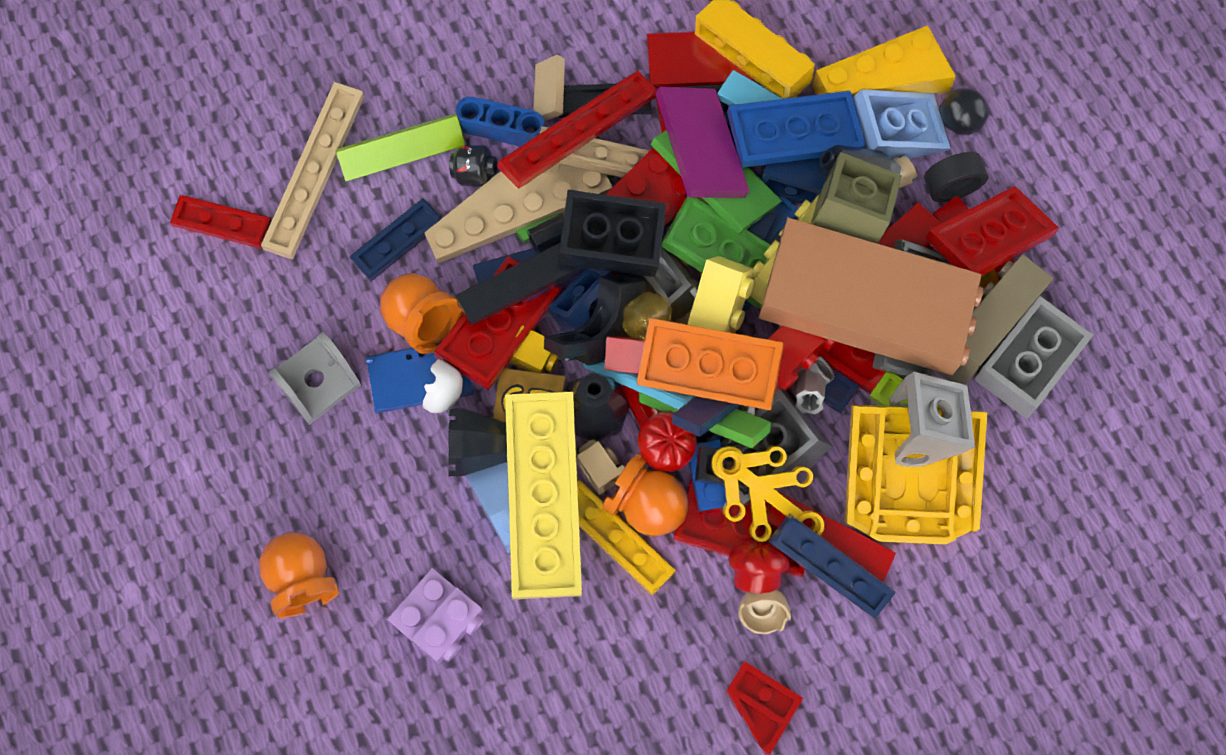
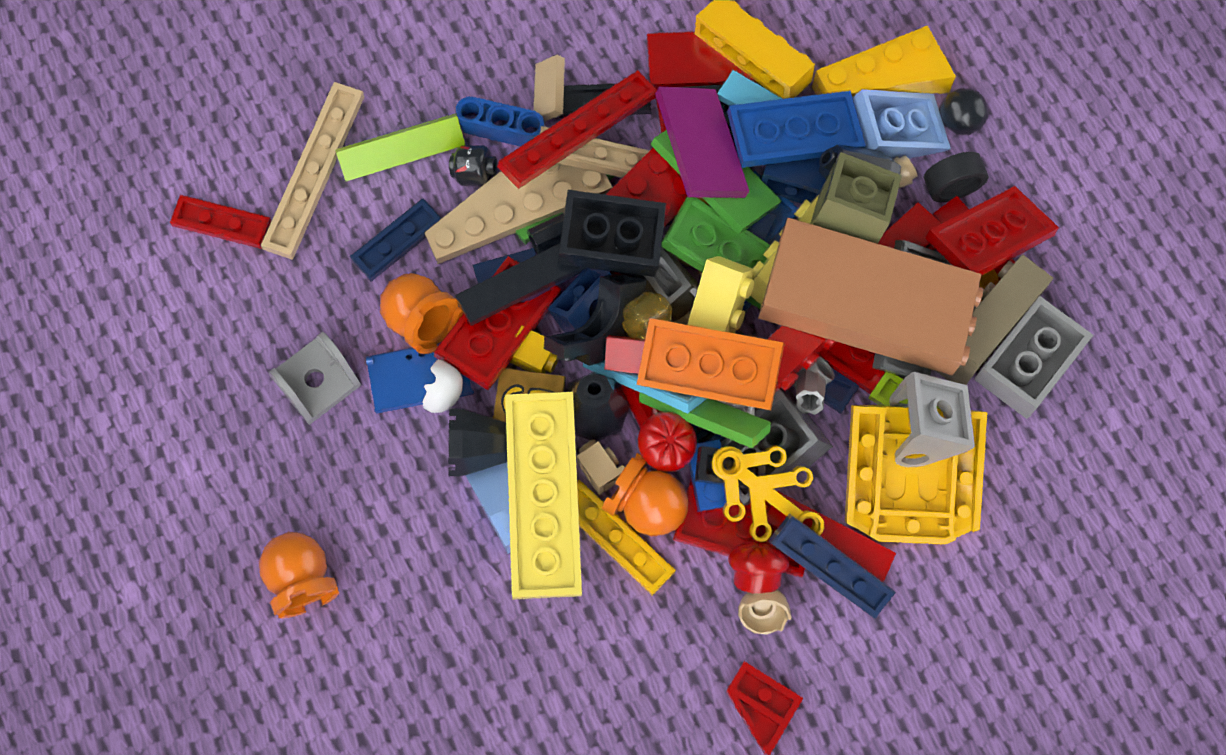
(437, 617): lavender plate -> none
(702, 414): dark blue tile -> none

